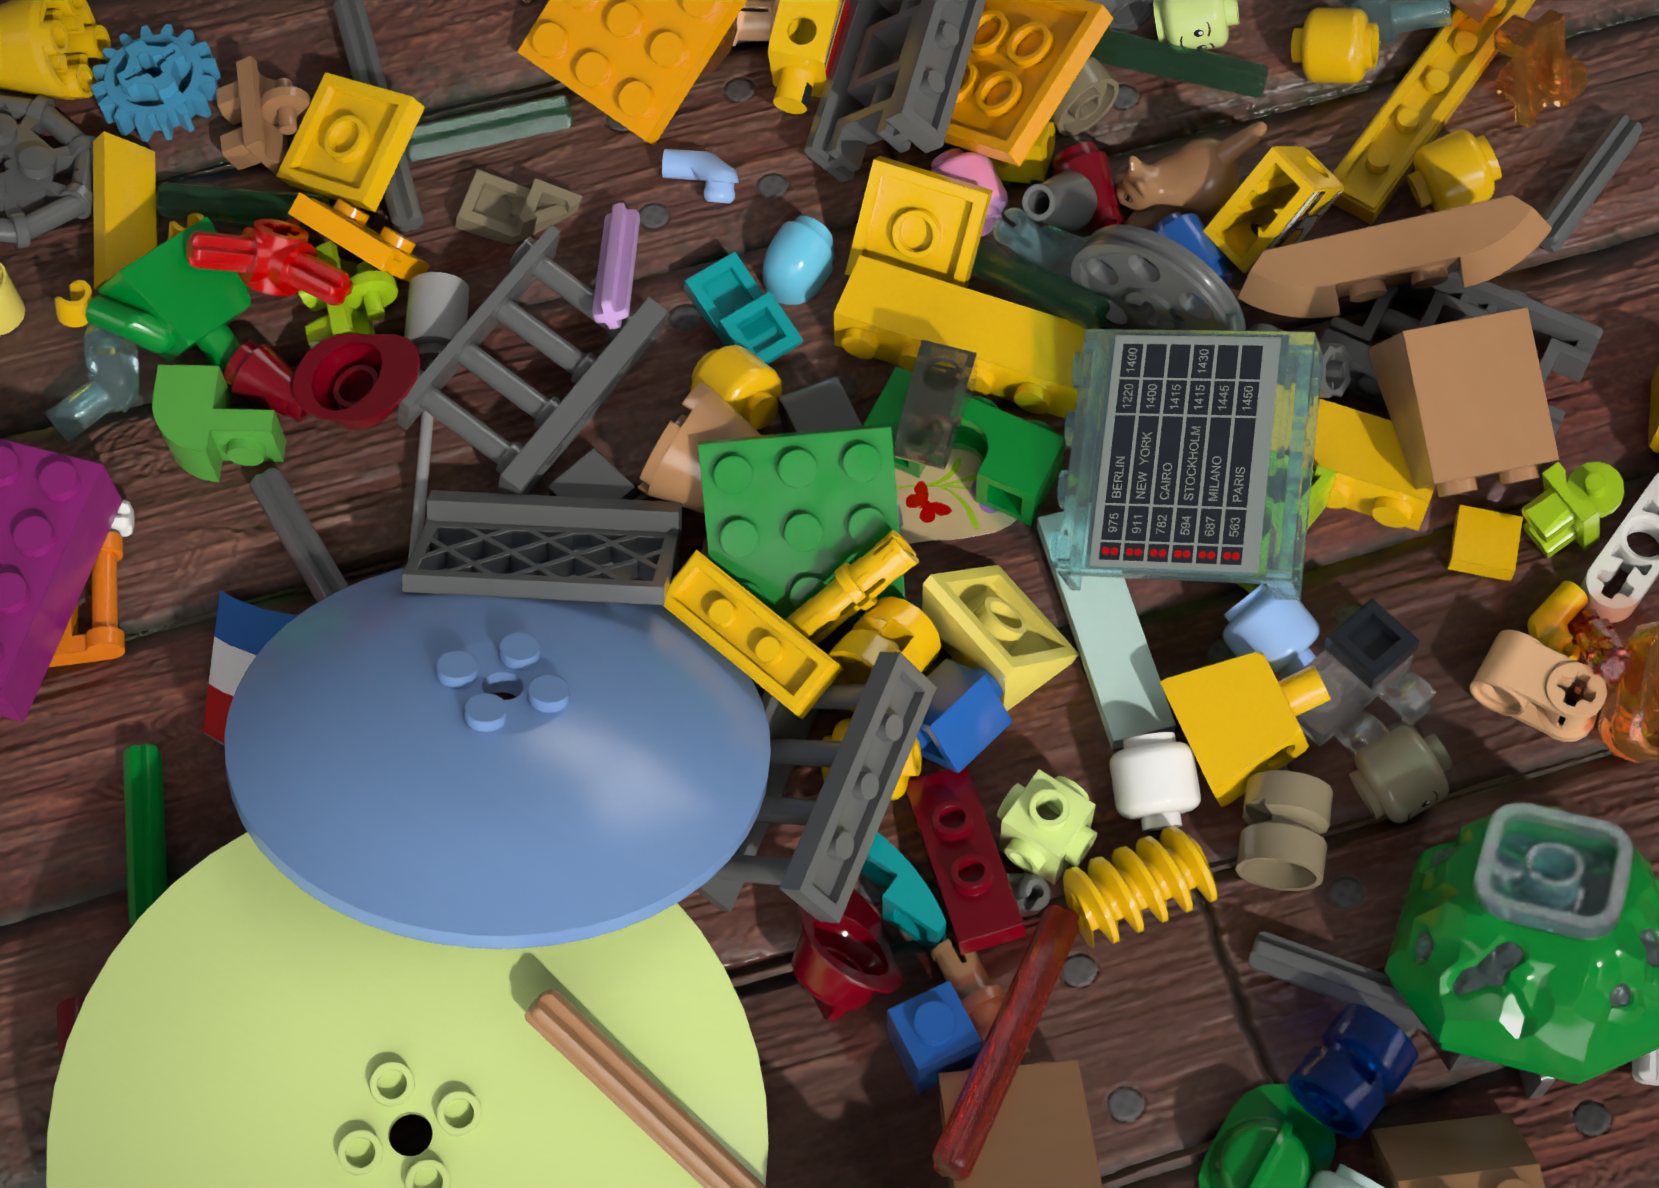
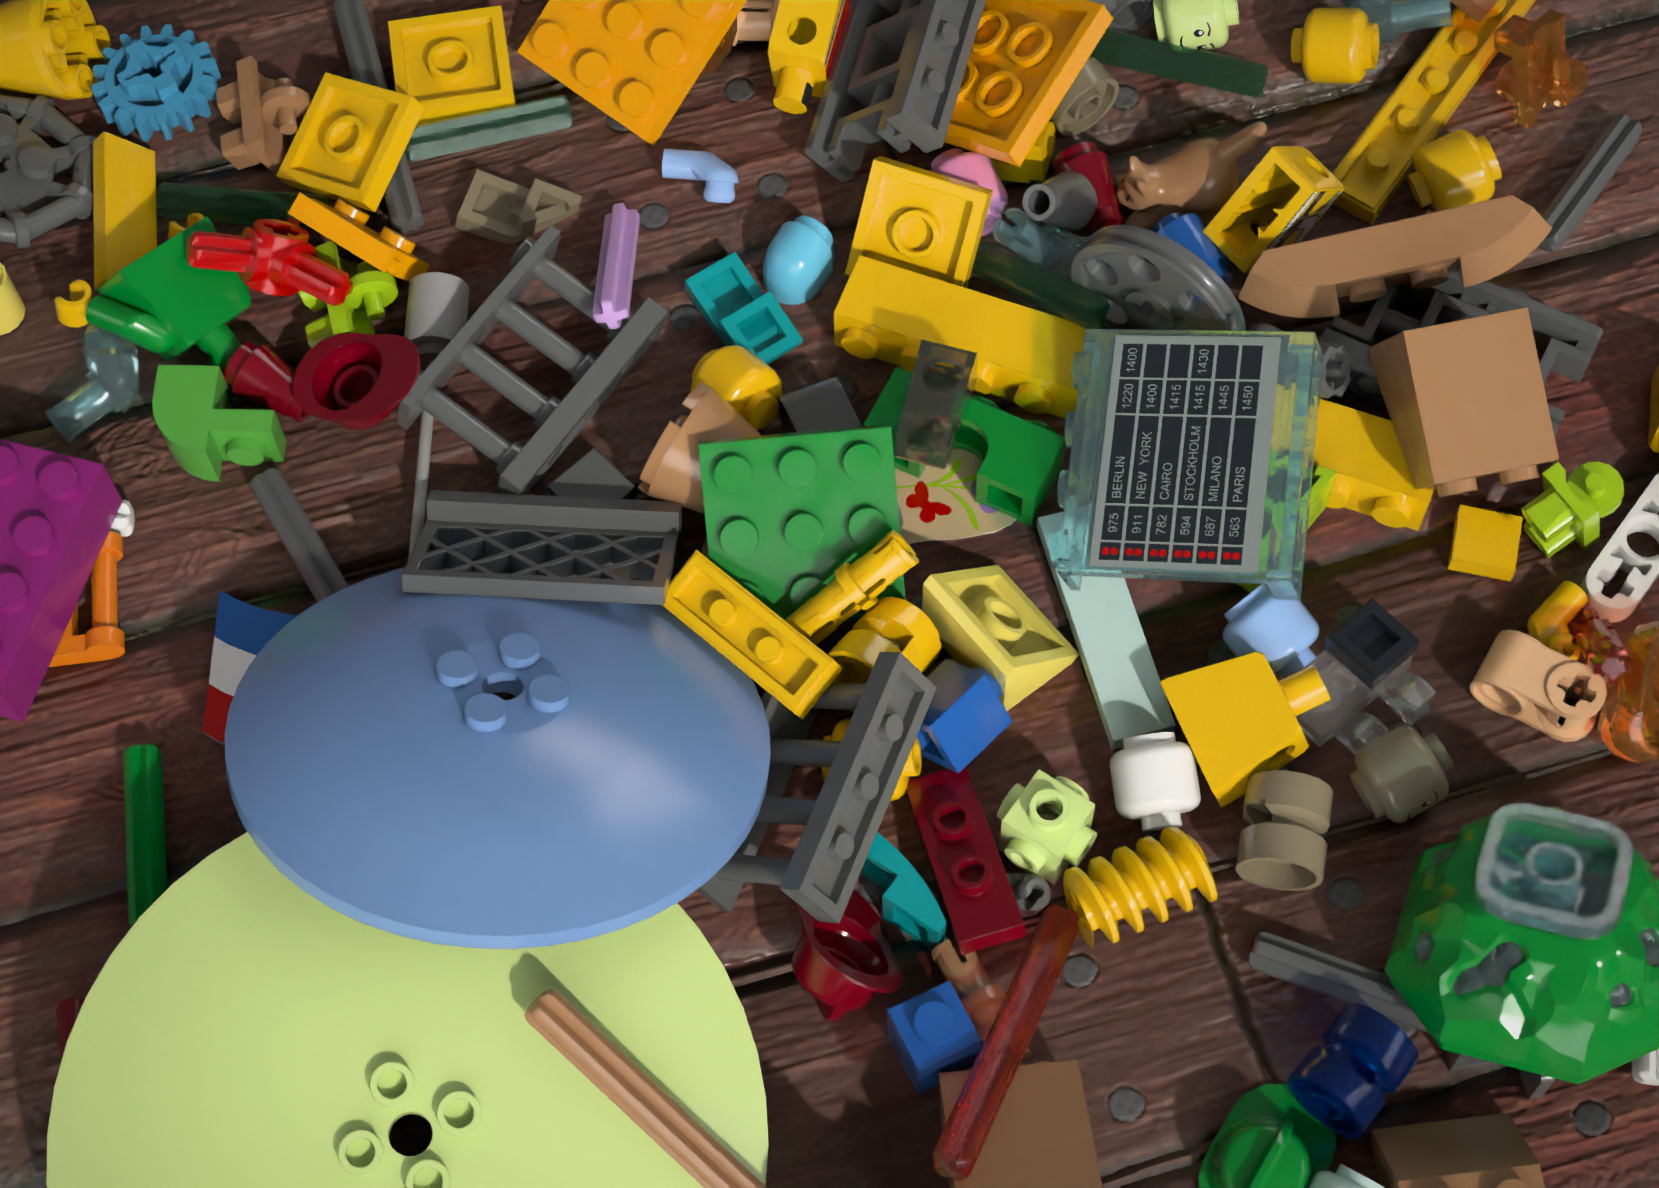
(453, 62): none -> yellow plate

